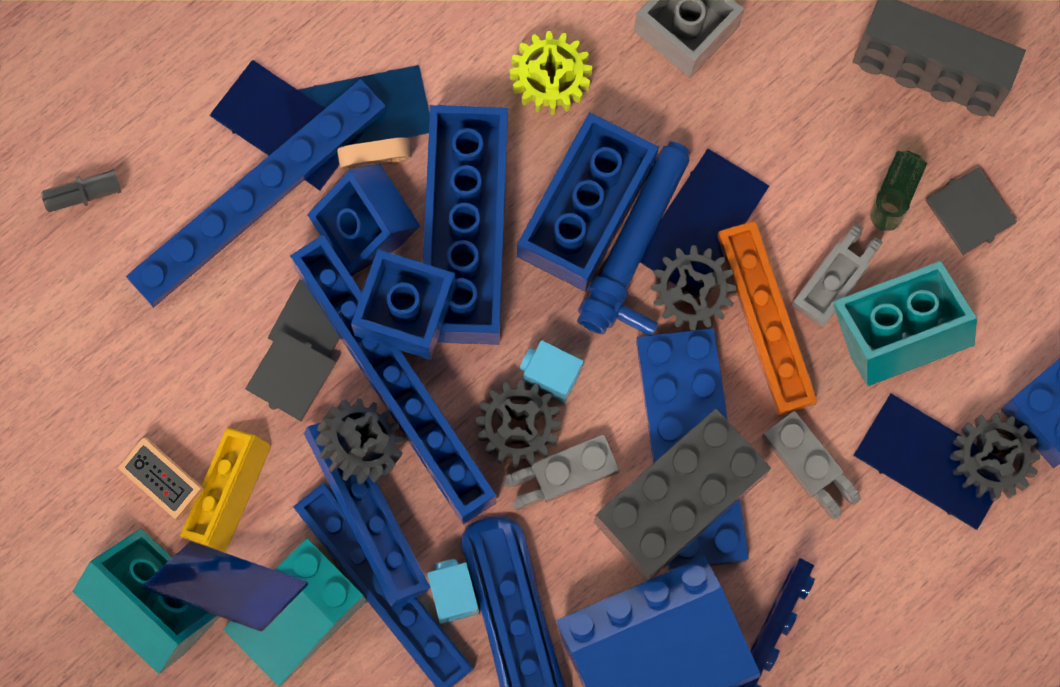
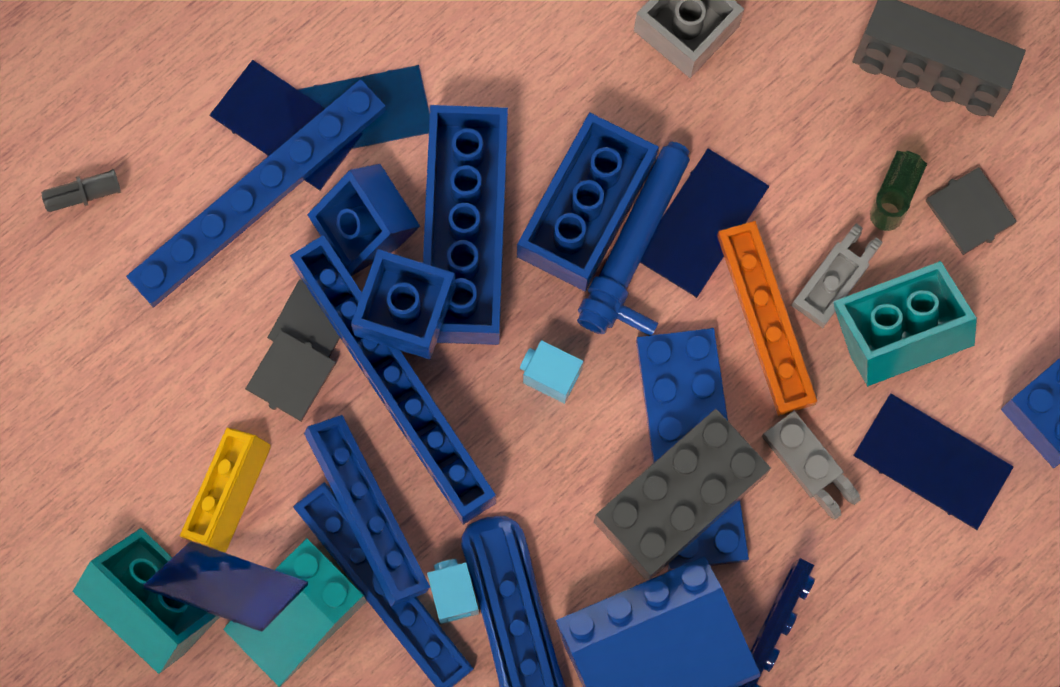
(161, 478): tile -> none
(359, 441): dark grey gear -> none
(374, 152): light nougat beam -> none
(531, 412): dark grey gear -> none
(534, 73): neon yellow gear -> none
(565, 472): light grey hinge -> none
(677, 295): dark grey gear -> none
(999, 471): dark grey gear -> none

